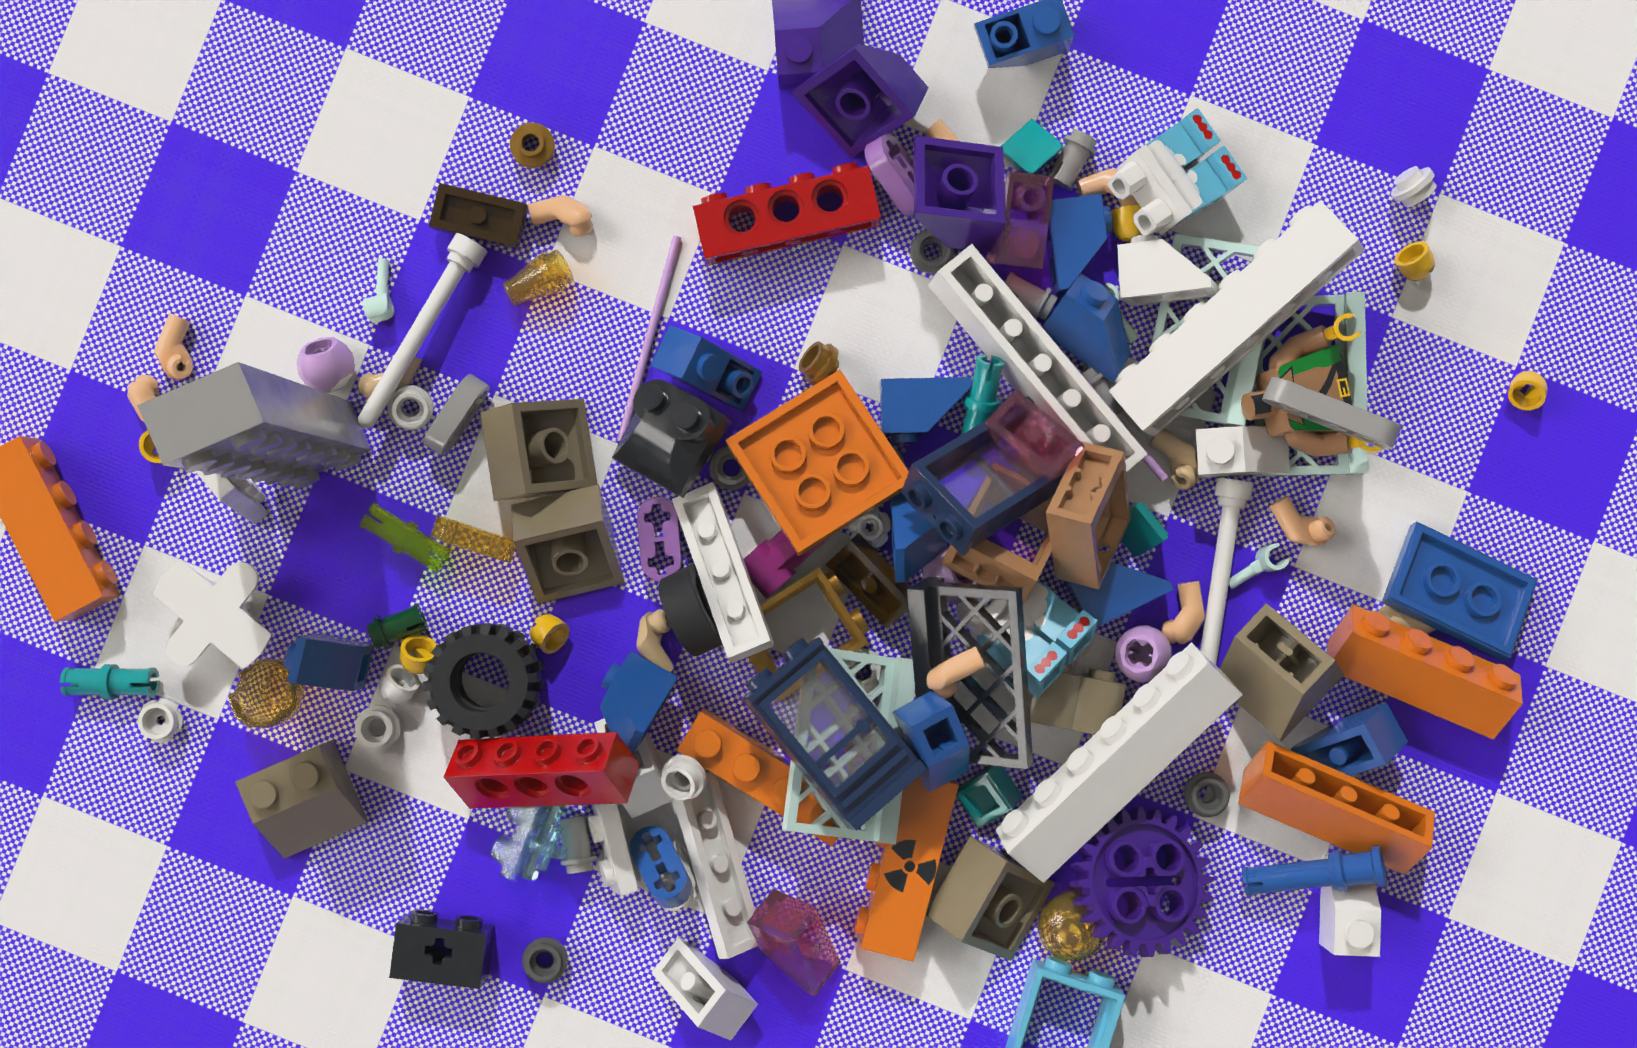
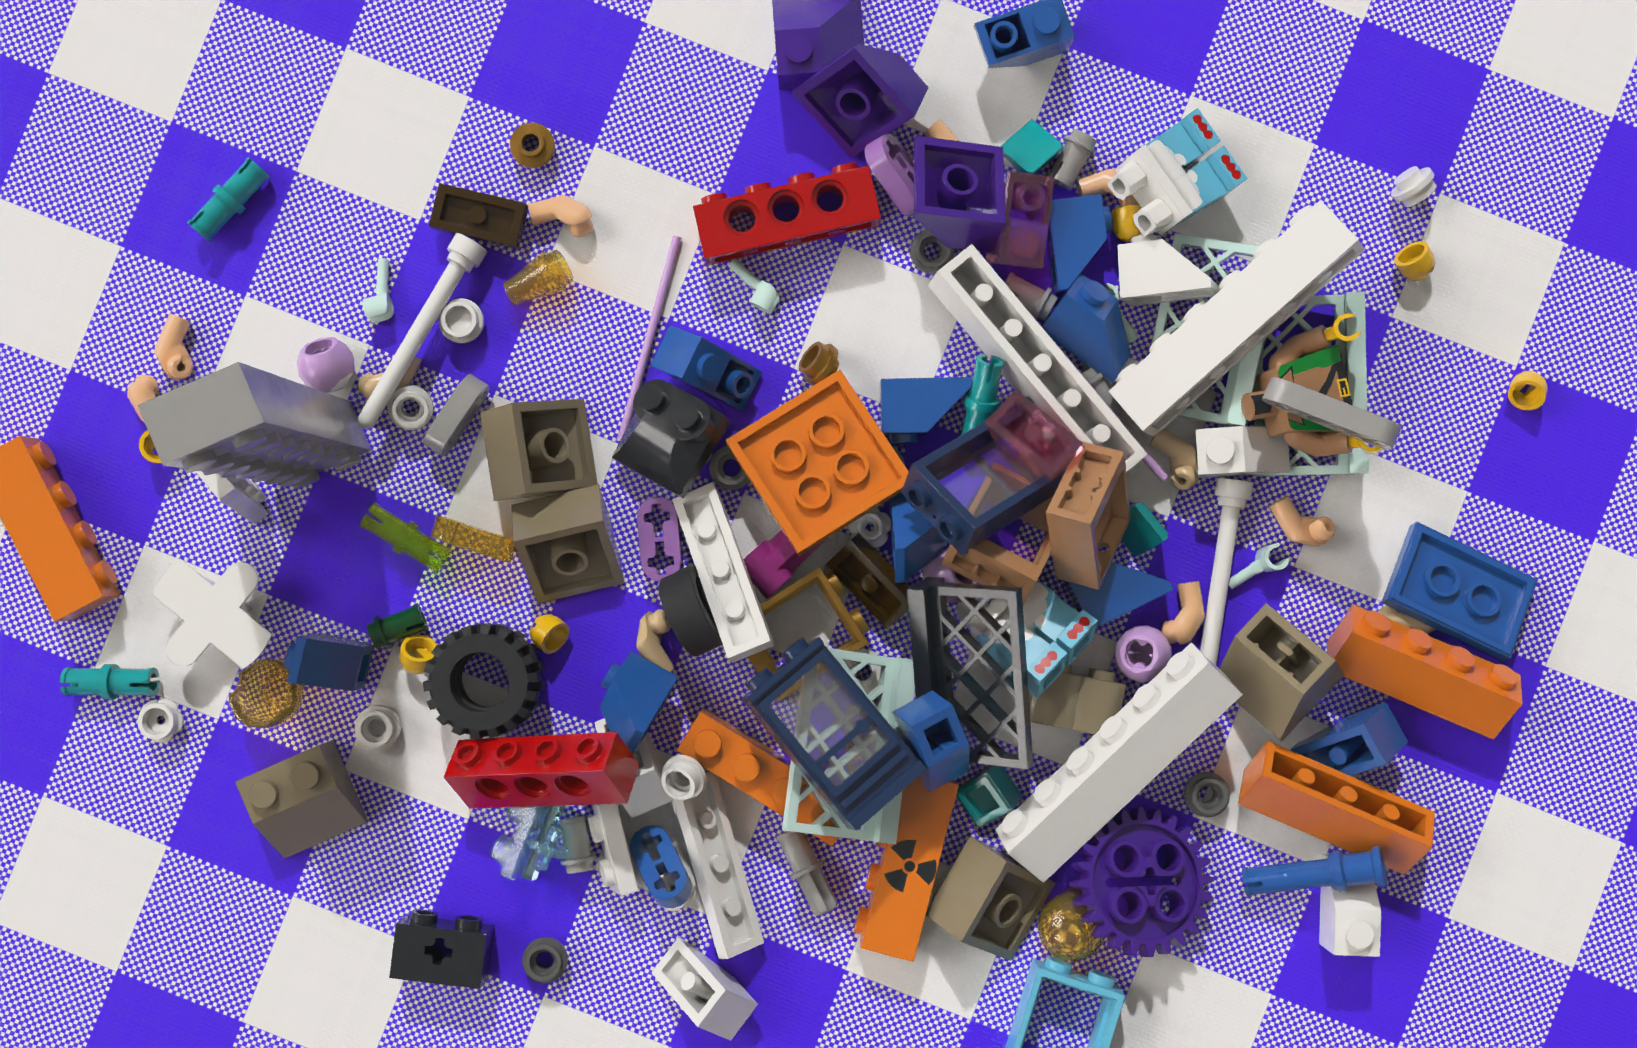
(228, 199): none -> teal pin
(395, 692): white hinge -> none
(461, 321): none -> white plate
(765, 296): none -> light aqua hand
(794, 940): clear pink slope -> none
(807, 872): none -> light grey axle
(943, 677): light nougat arm -> none

